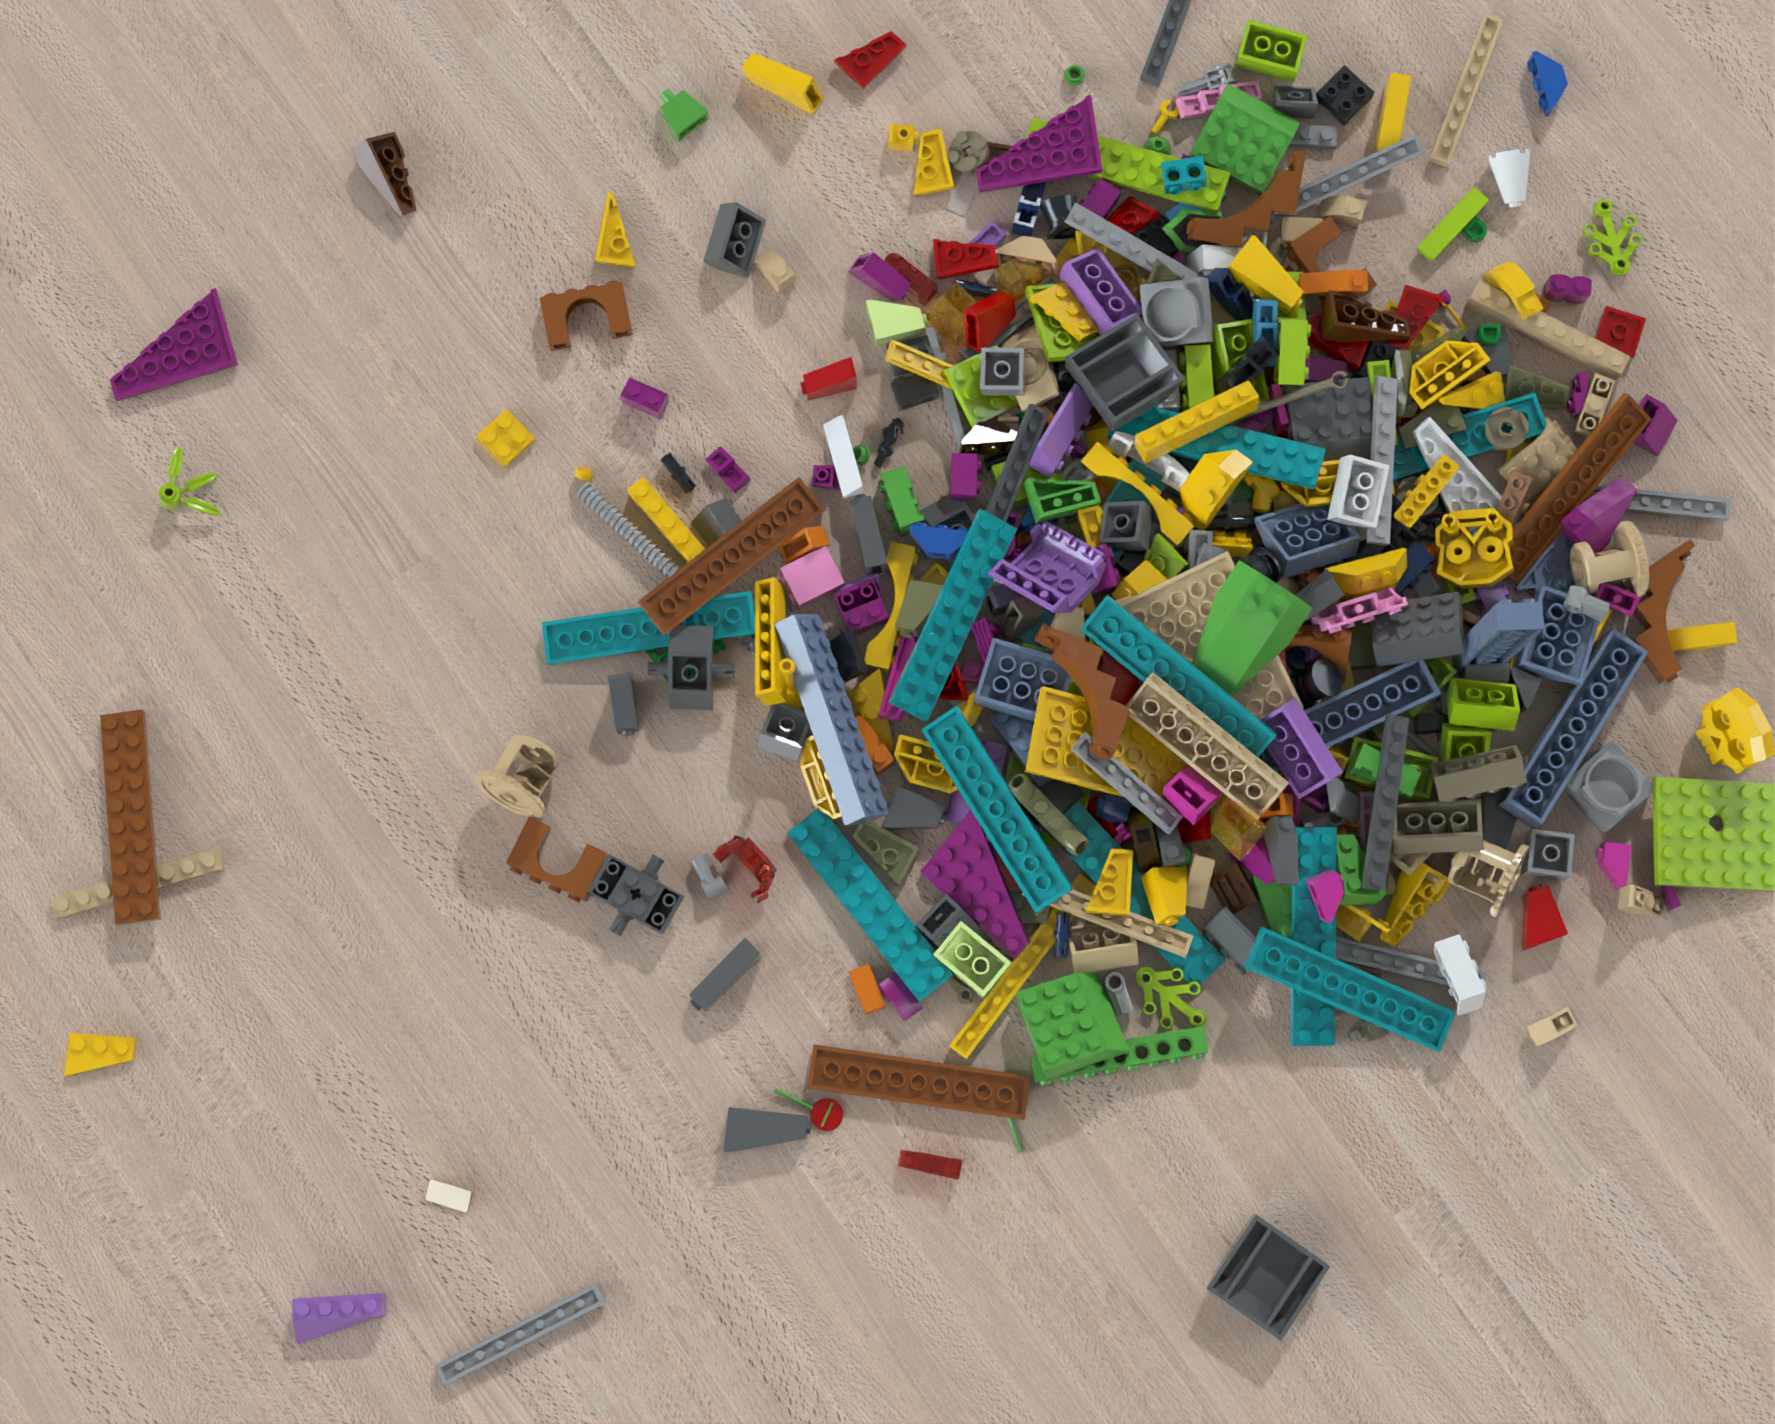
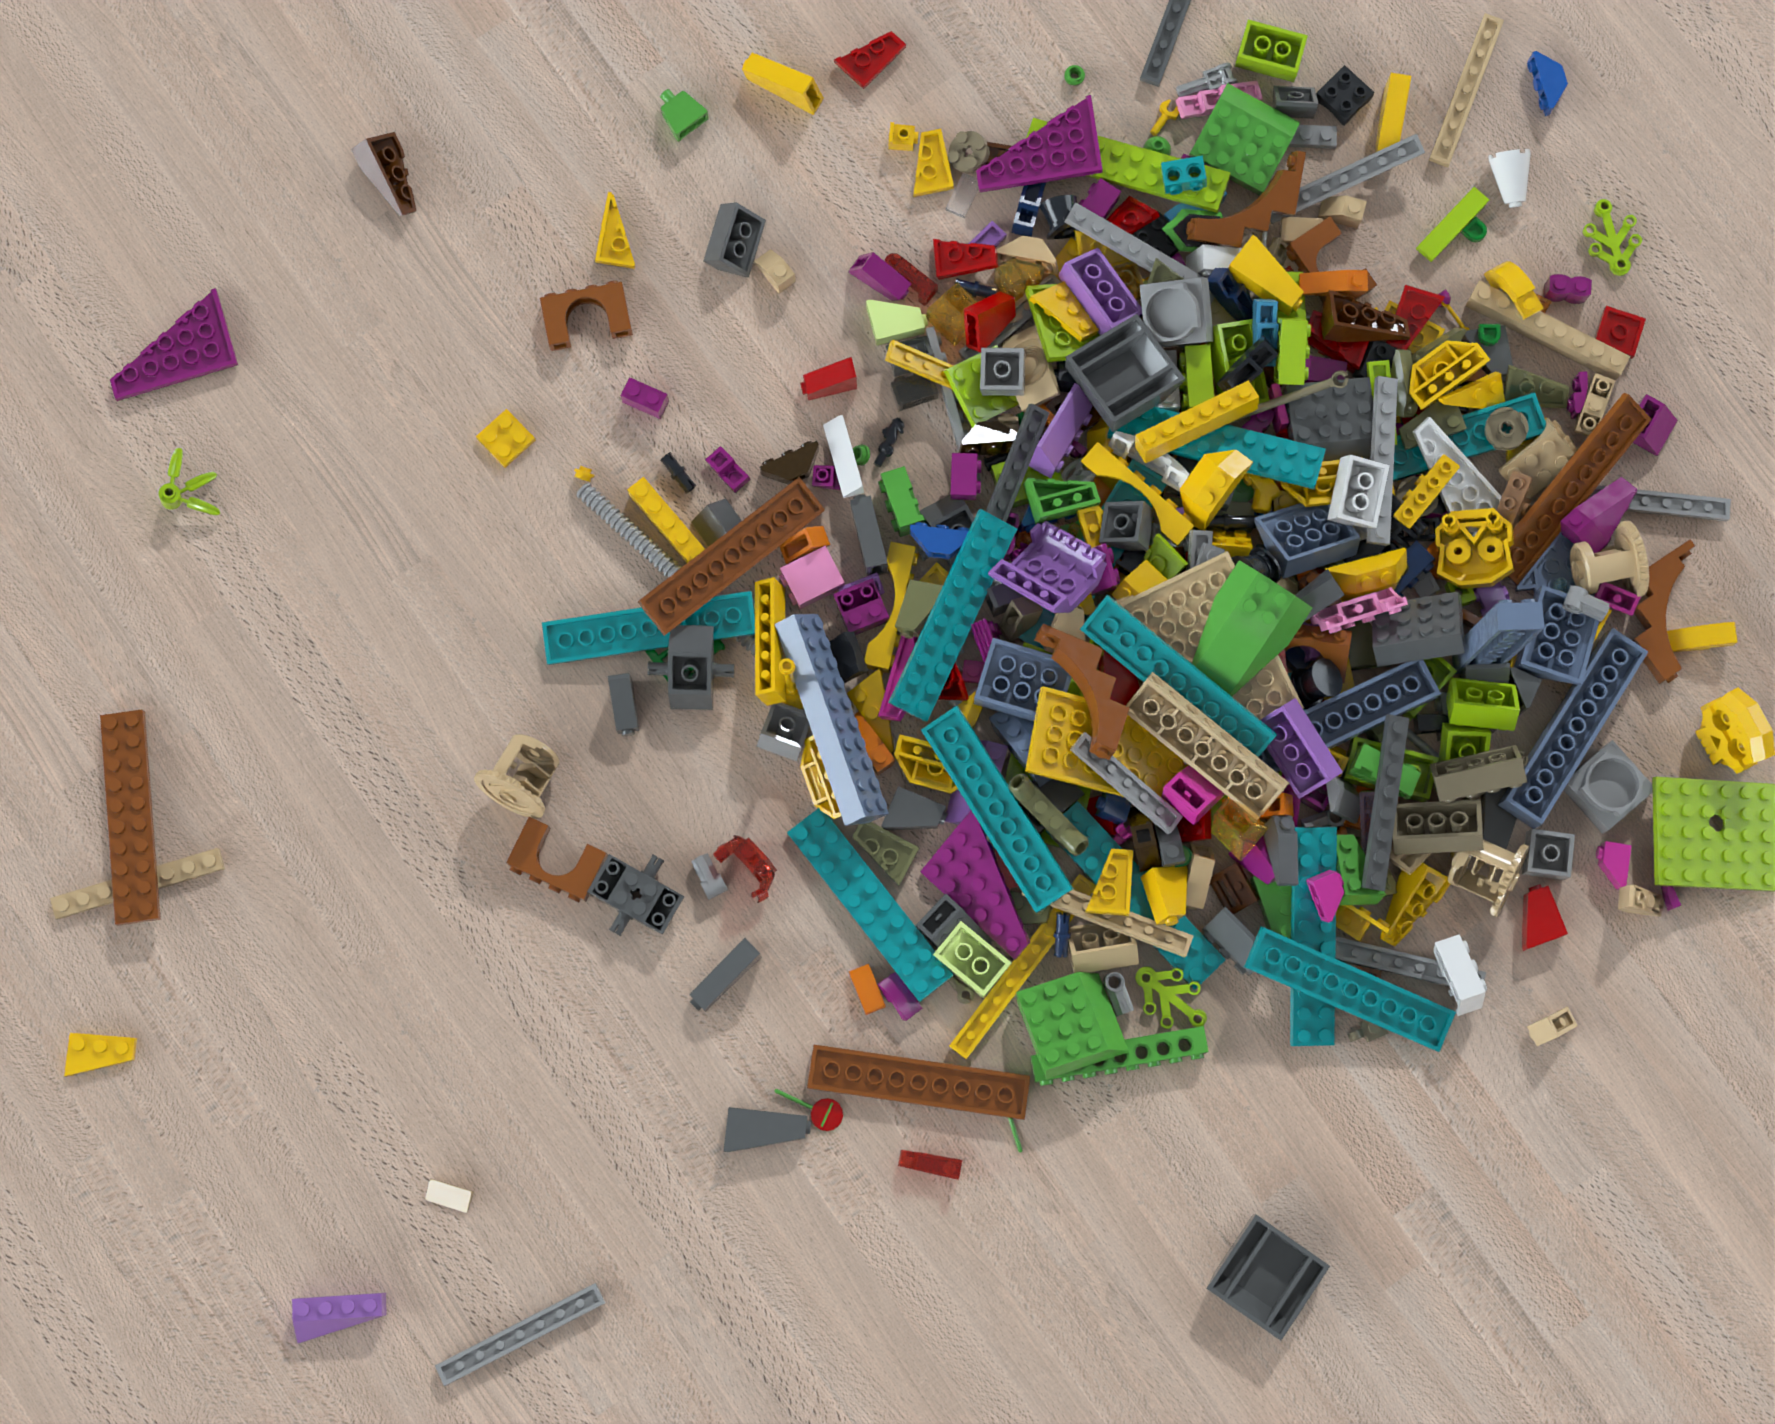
(791, 464): none -> dark brown slope

